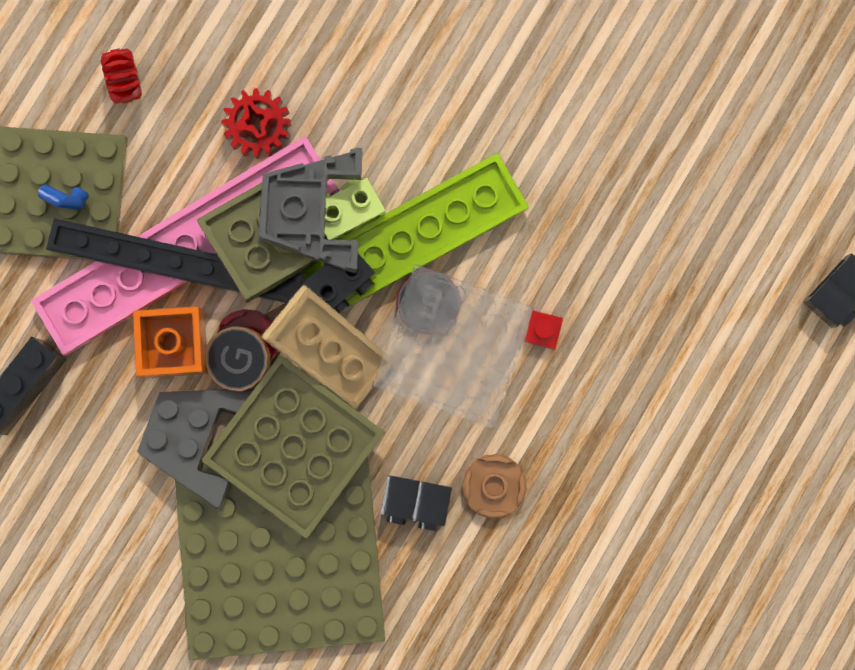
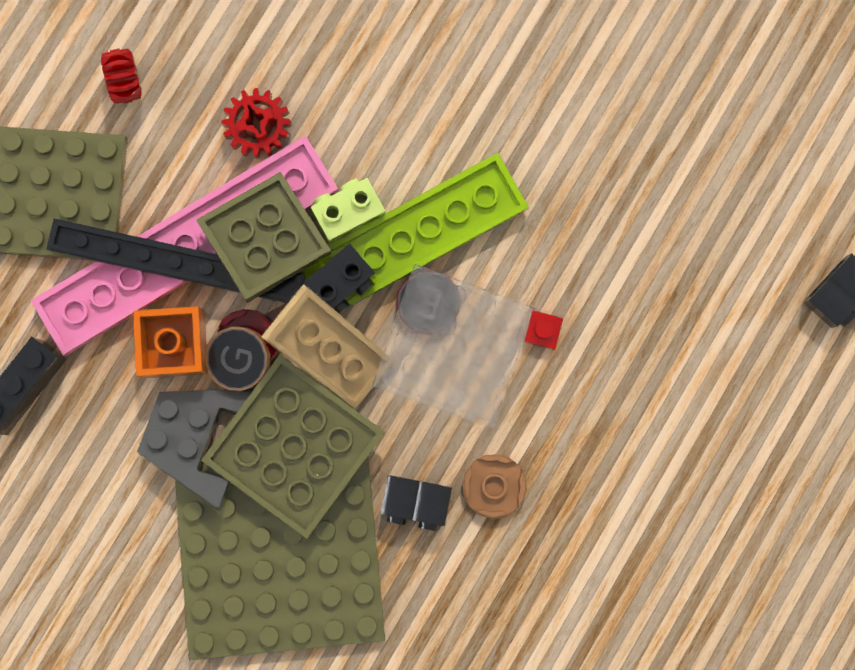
(61, 200): blue arm -> none
(296, 209): dark grey wing -> none

